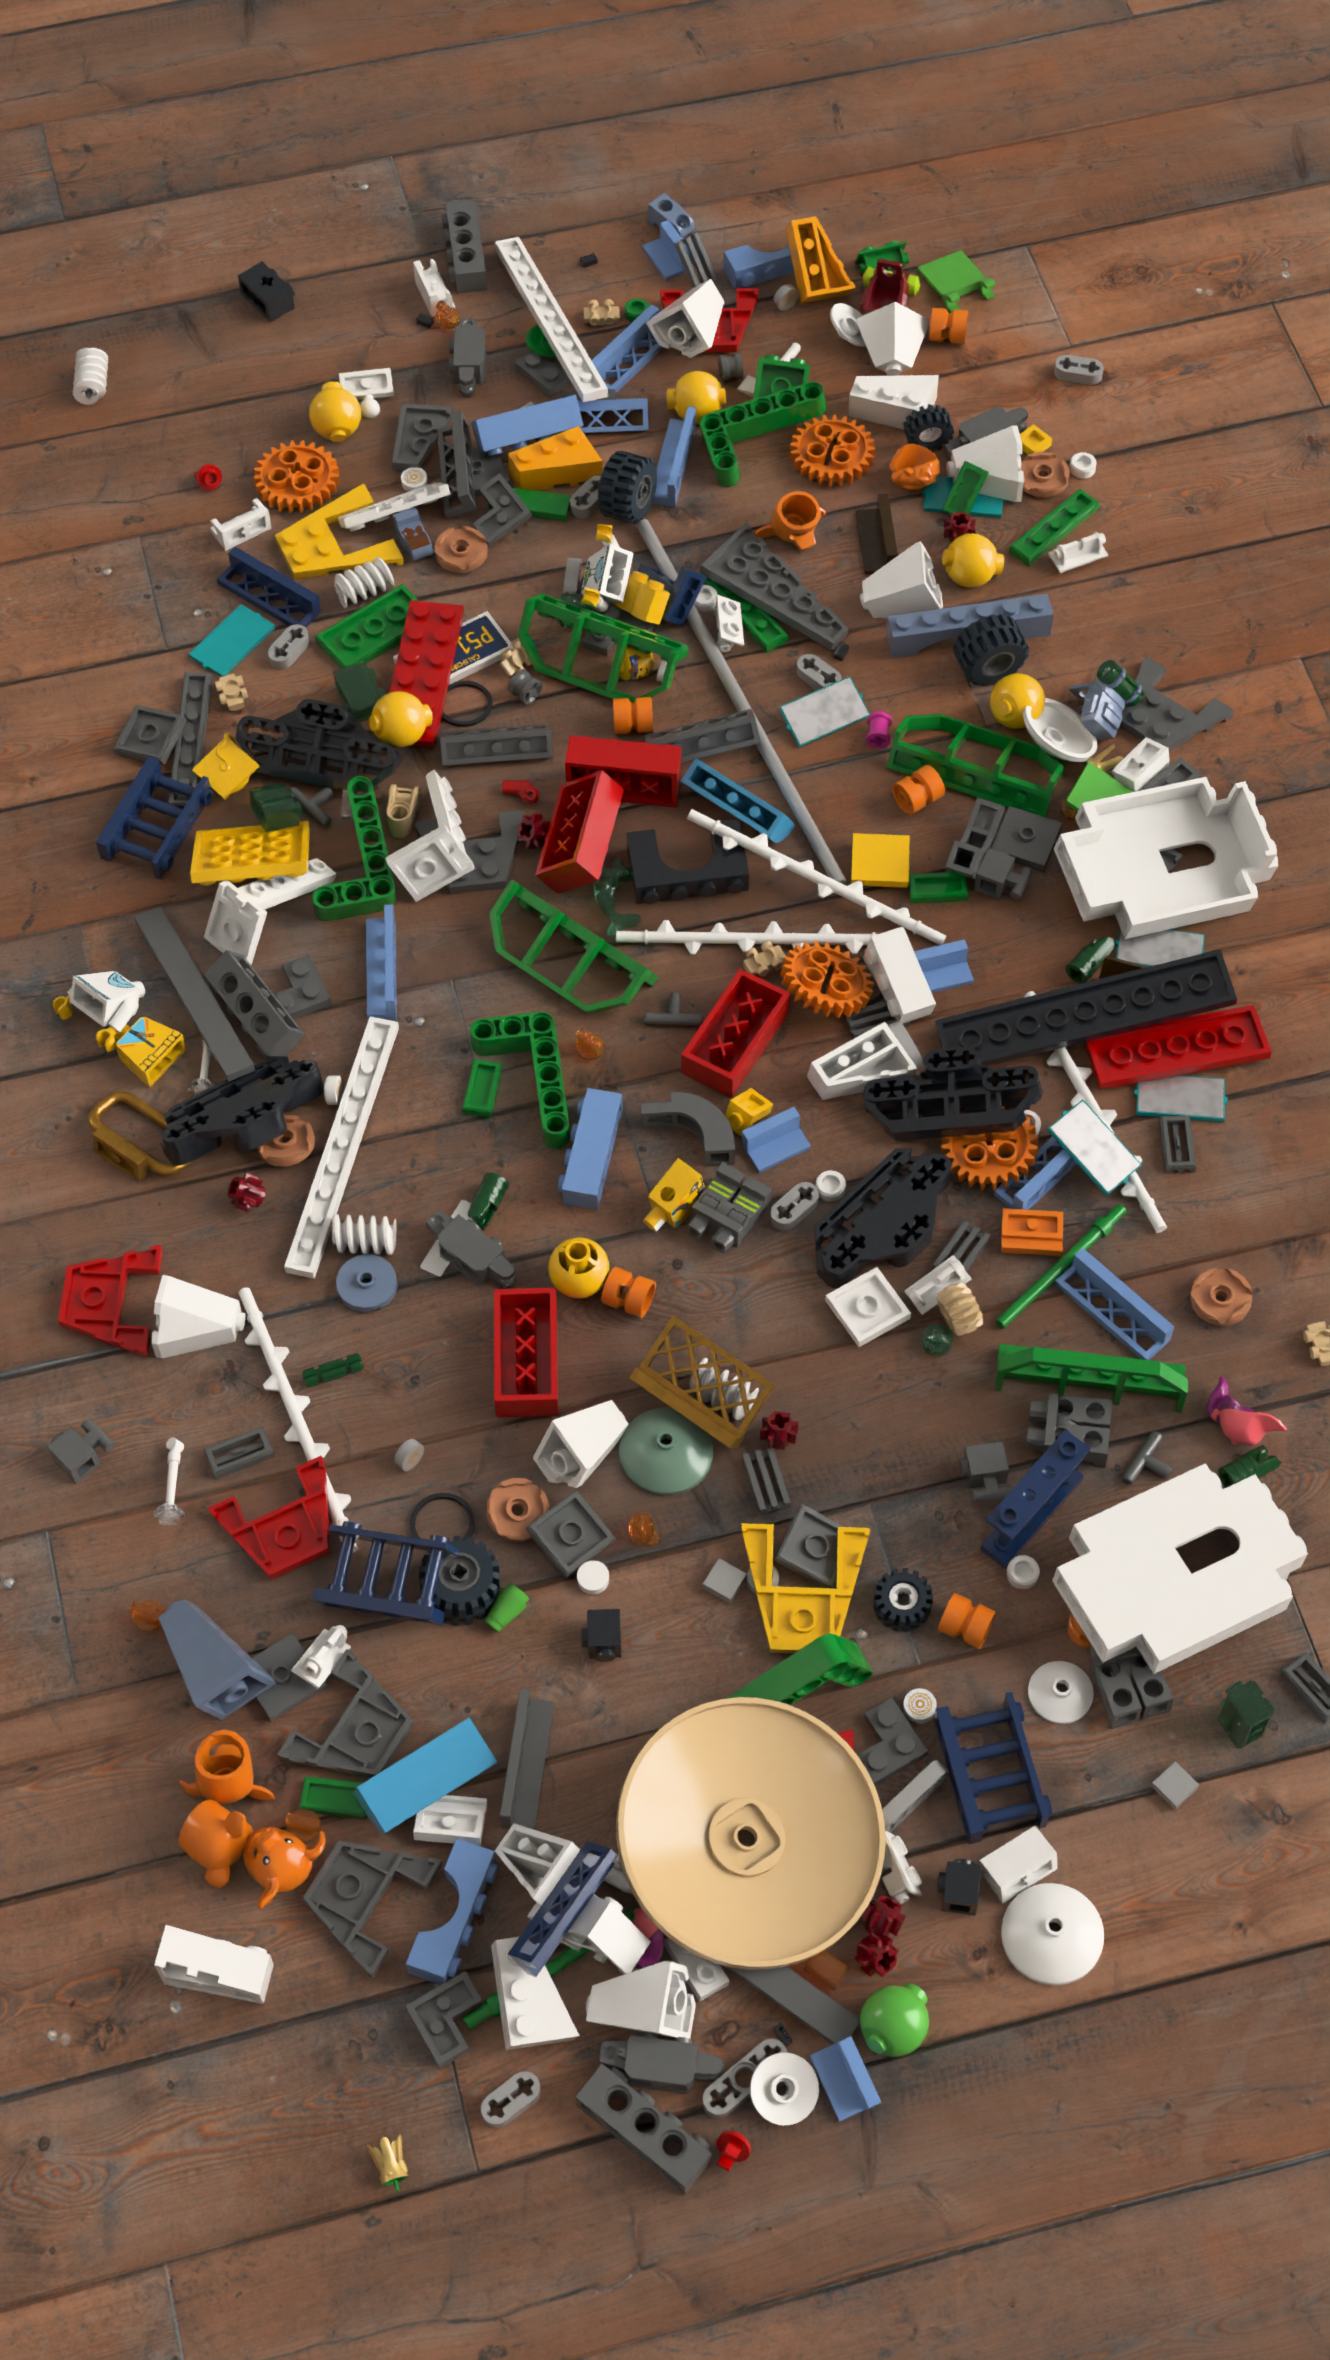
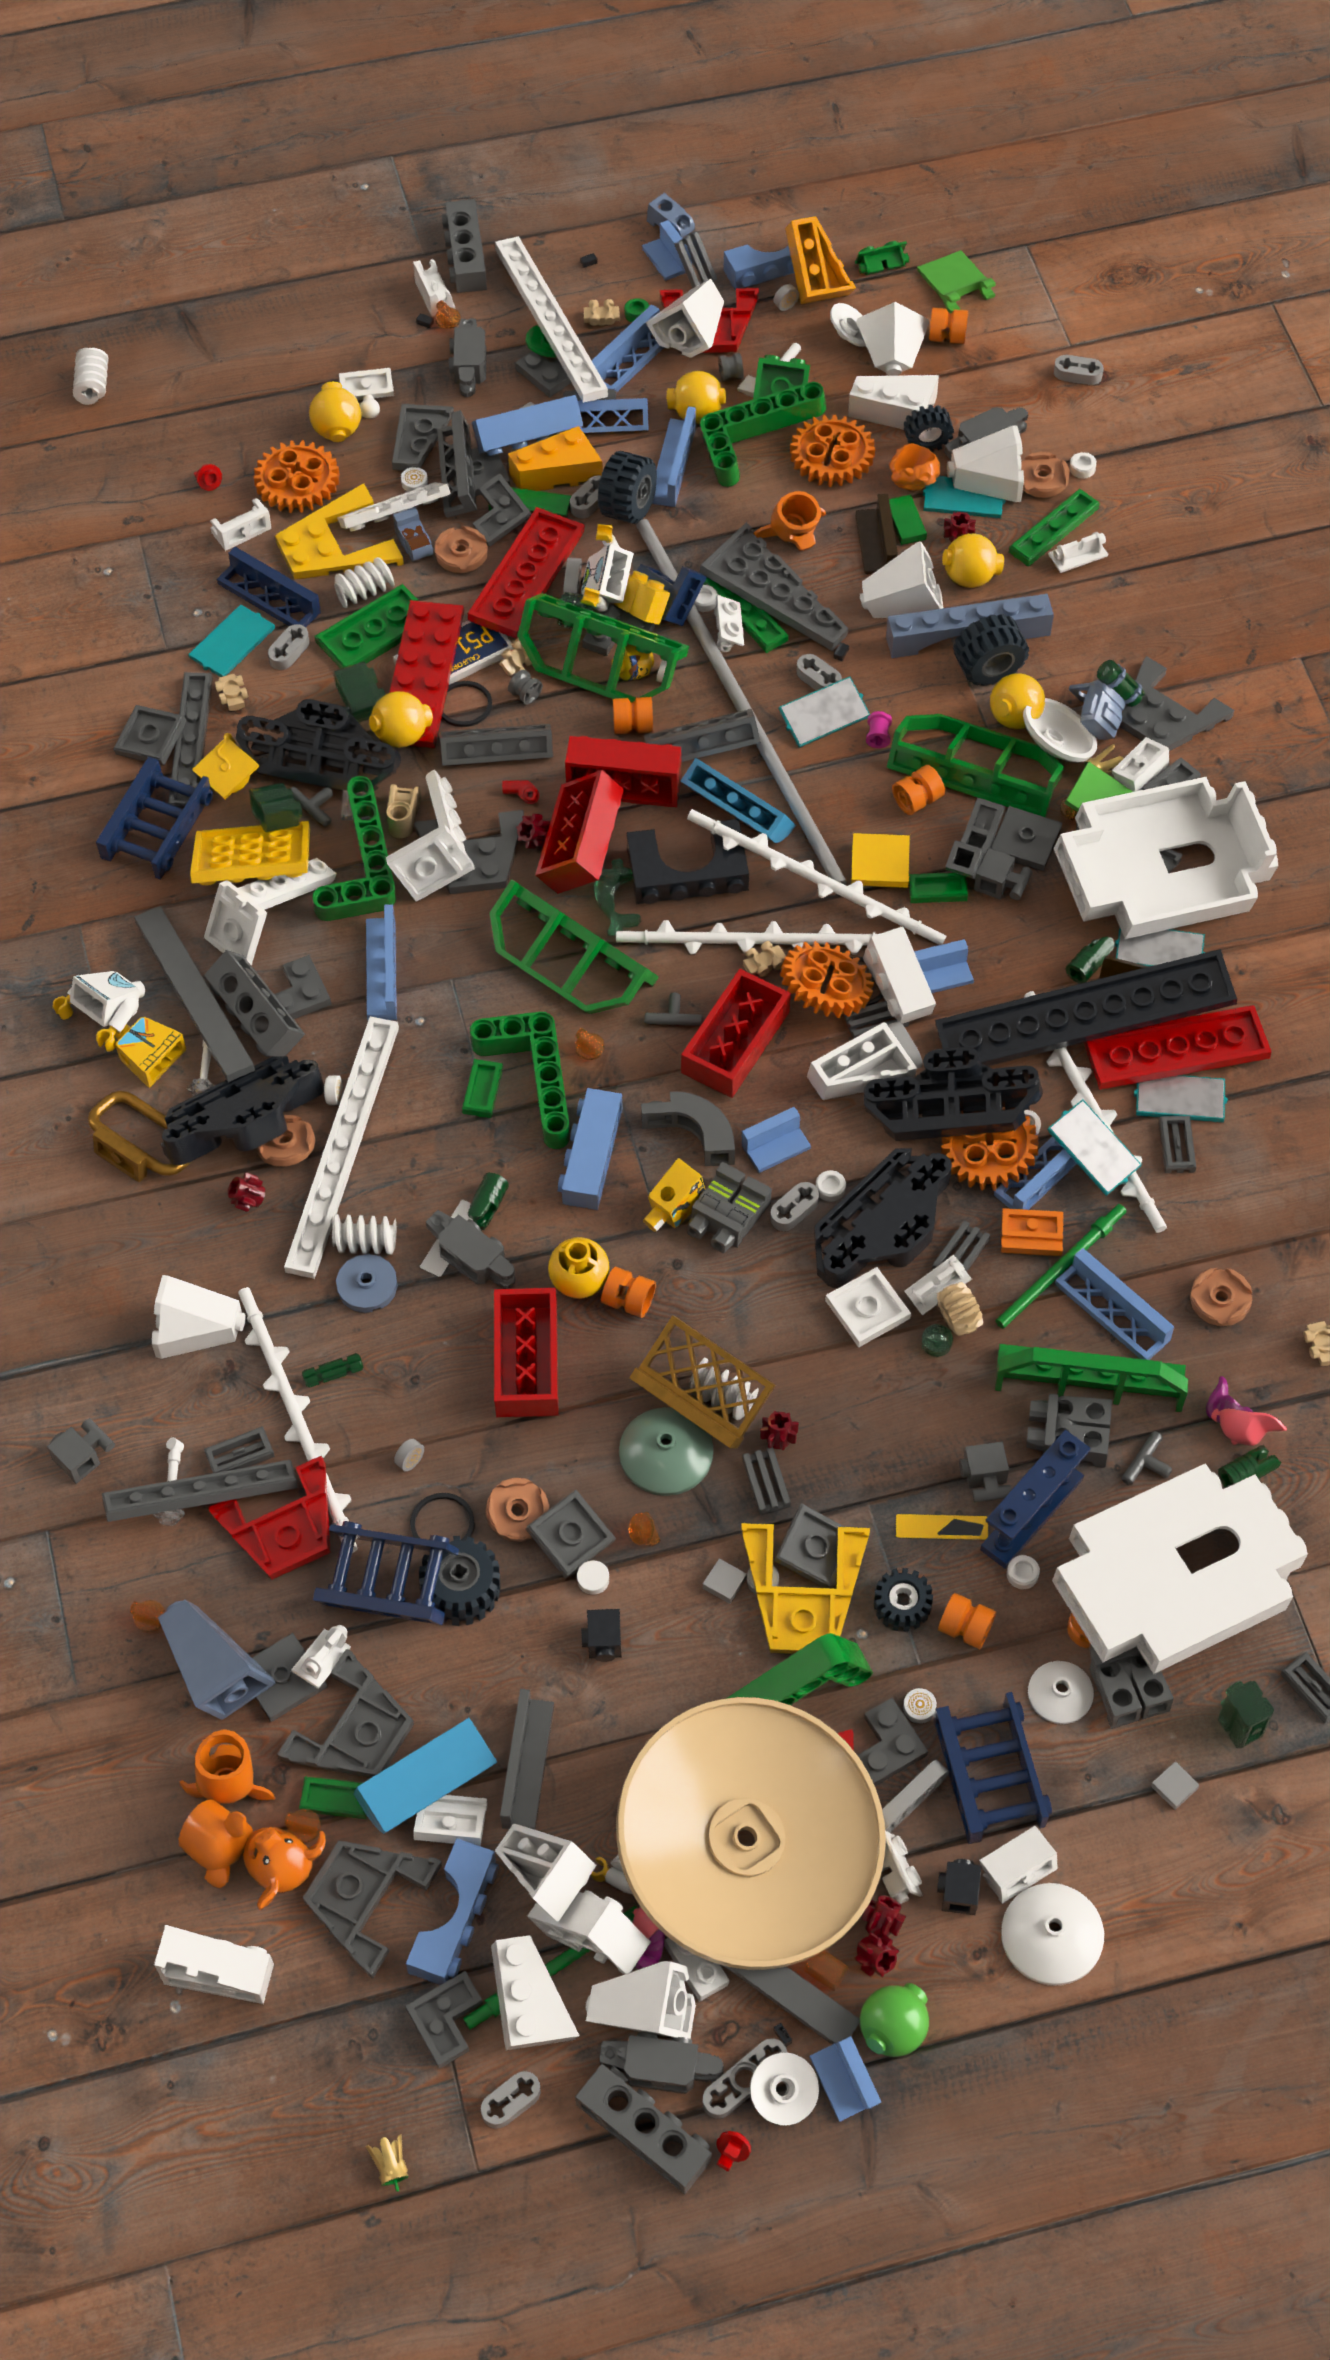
(96, 1294): red wing -> none
(199, 1490): none -> dark grey tile
(266, 291): black brick -> none
(506, 1607): bright green cone -> none
(526, 571): none -> red plate
(562, 1907): dark blue fence -> none
(579, 1443): white slope -> none
(746, 1110): yellow bracket -> none
(886, 287): dark red piece -> none
(907, 520): none -> green tile
(941, 1526): none -> yellow sticker
(965, 489): green plate -> none
(1034, 440): yellow plate -> none

